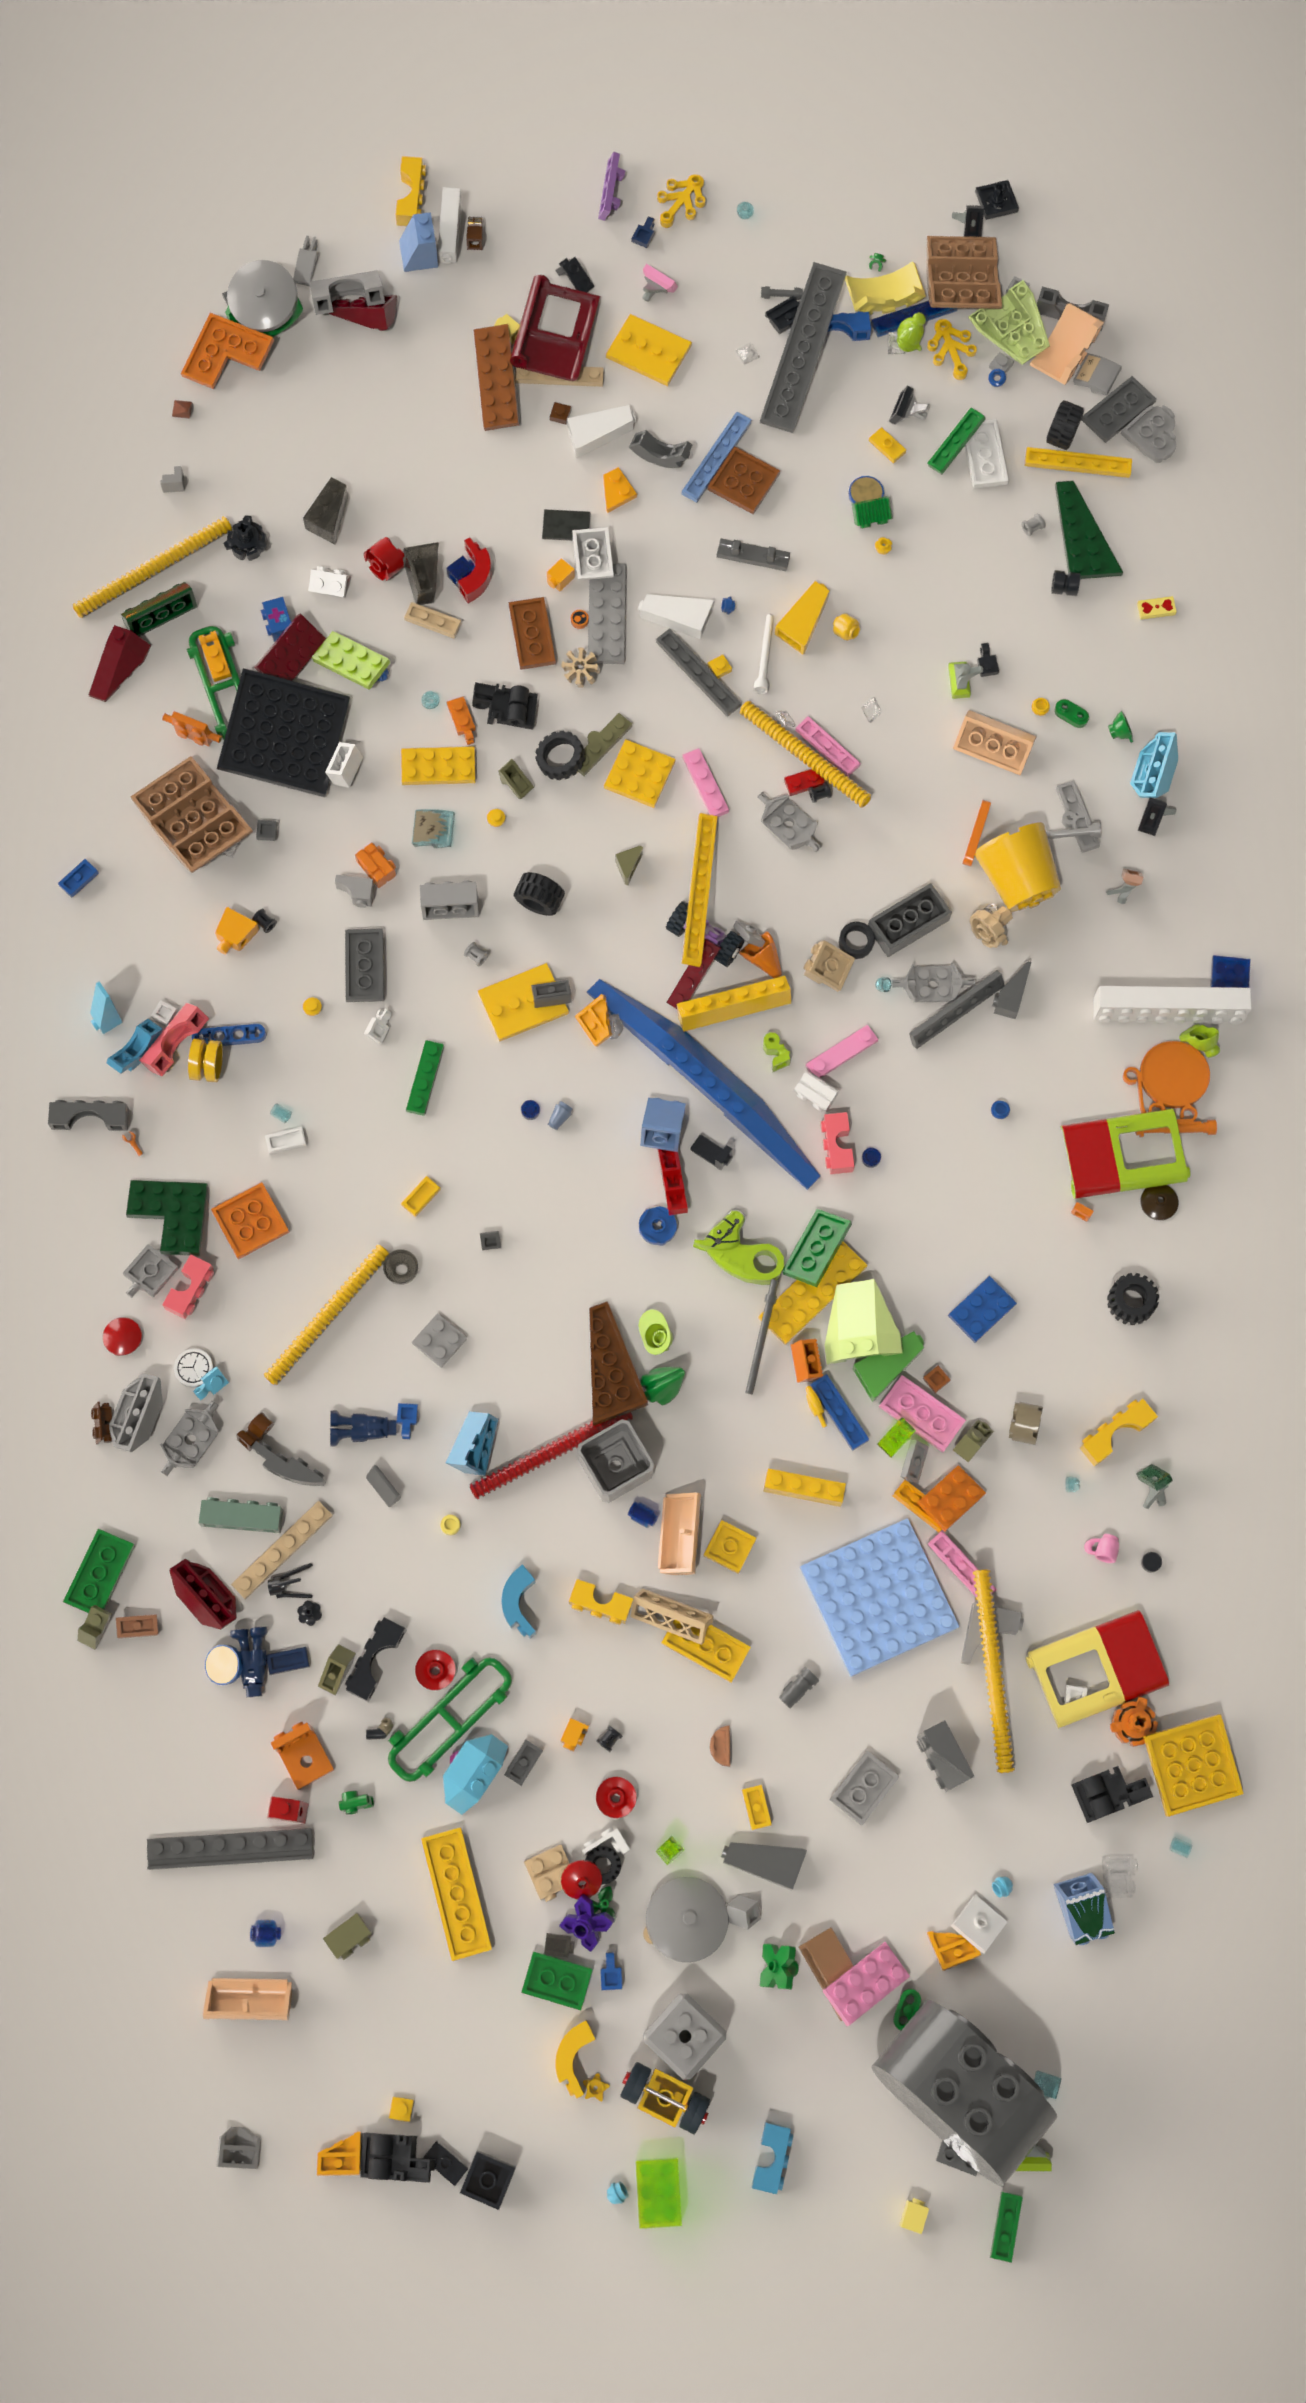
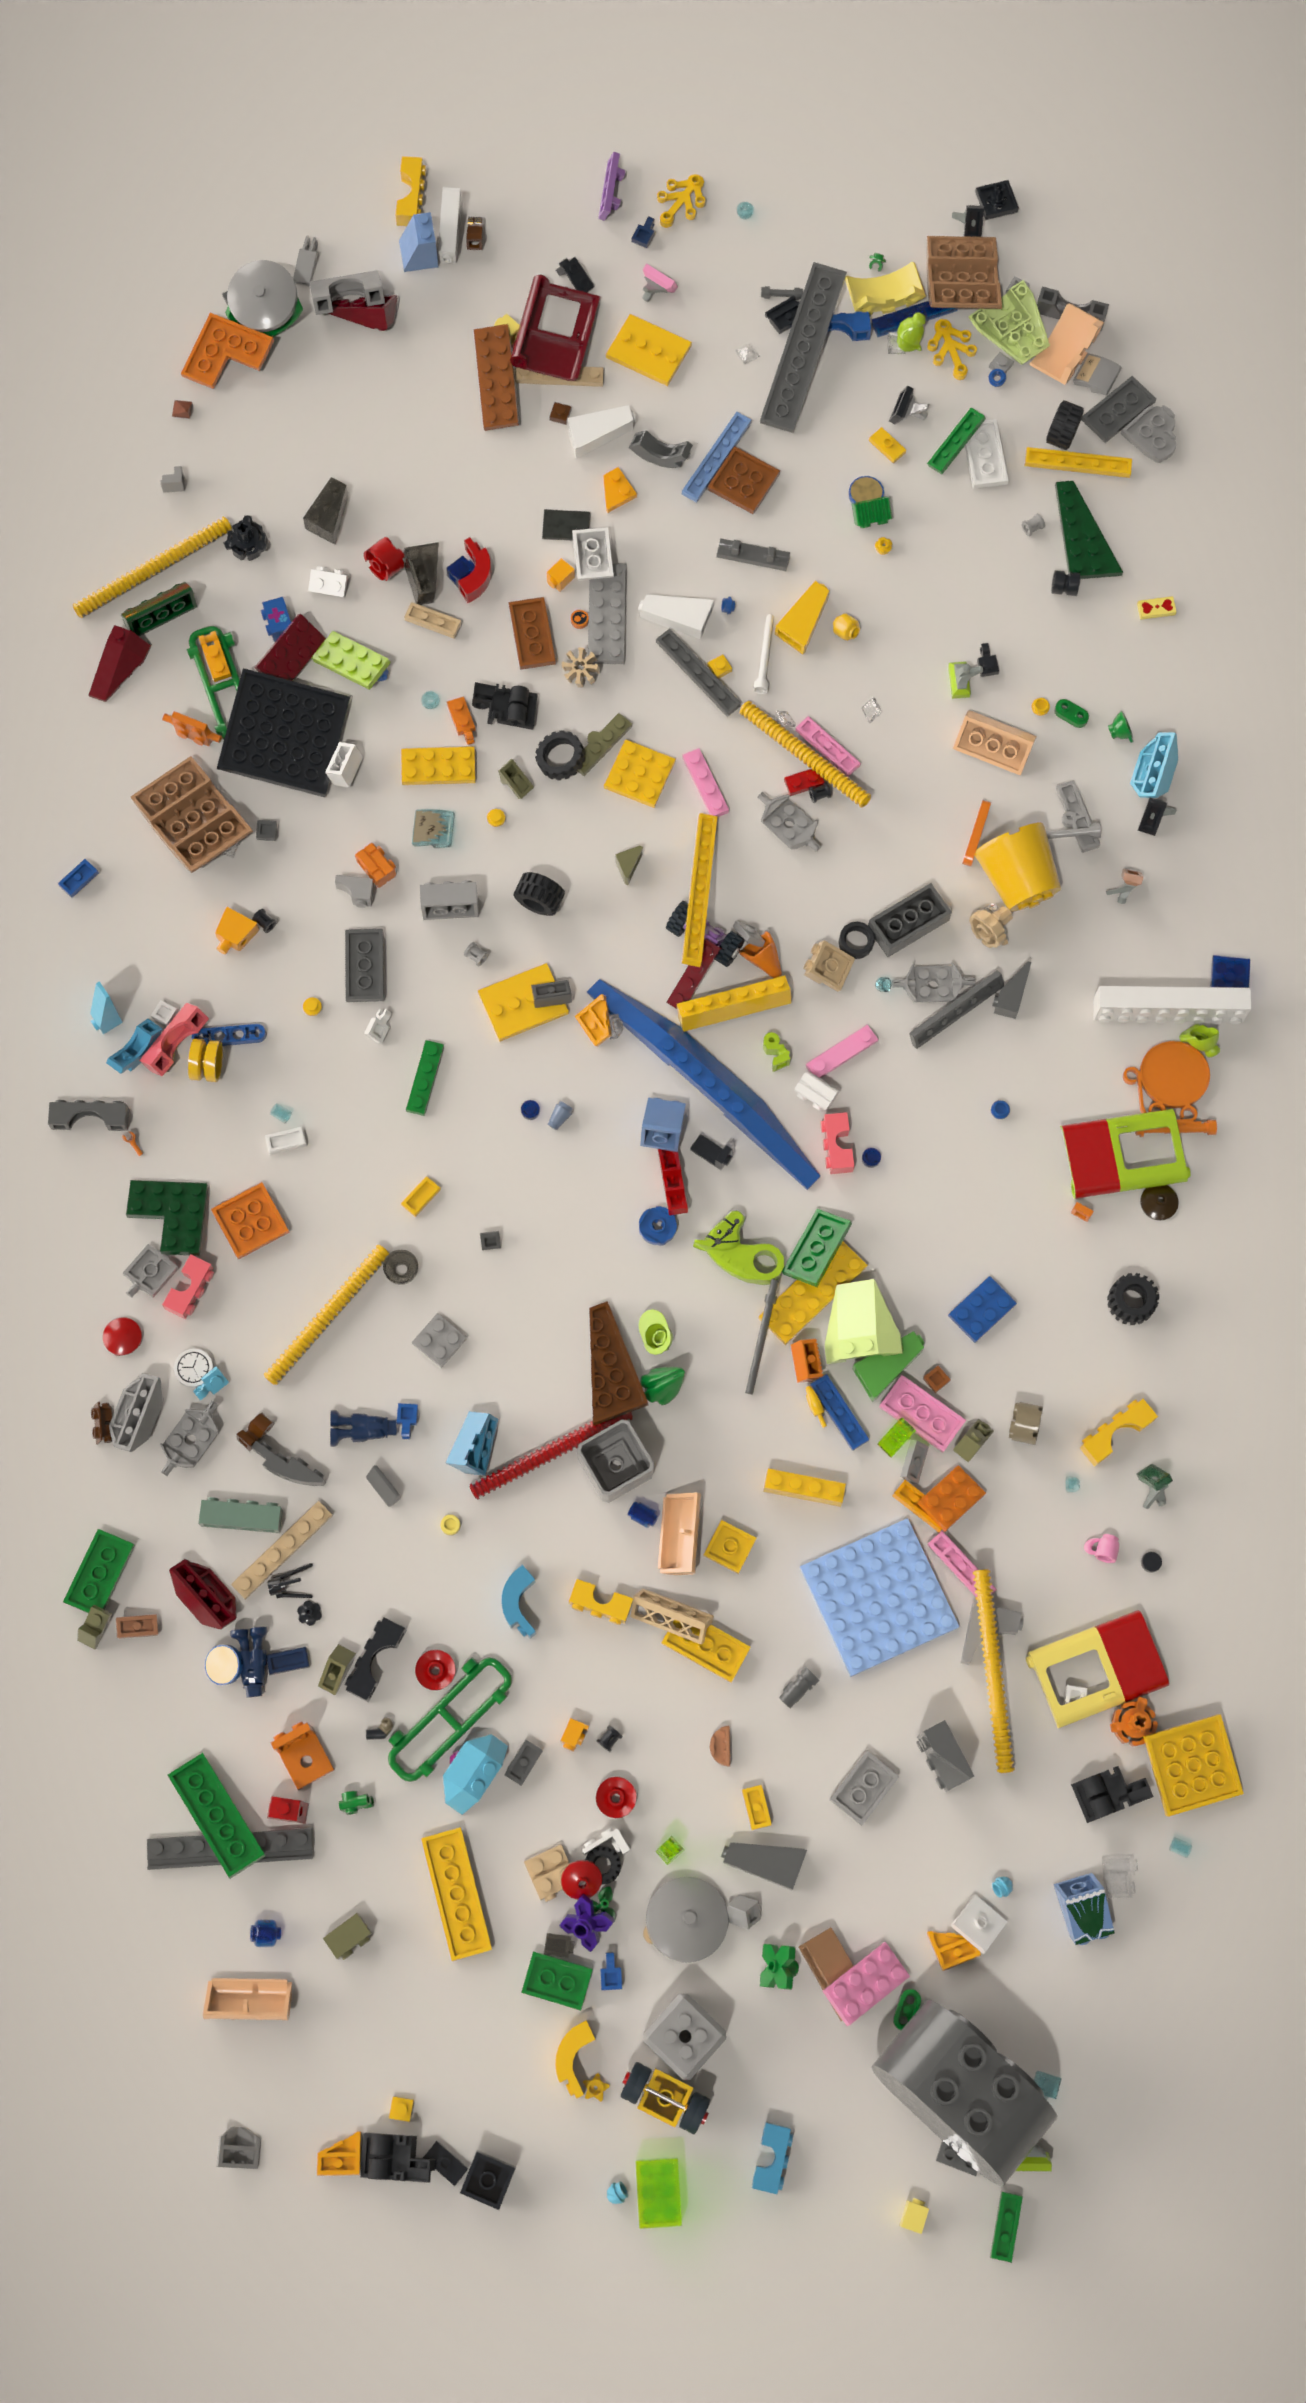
(216, 1815): none -> green plate

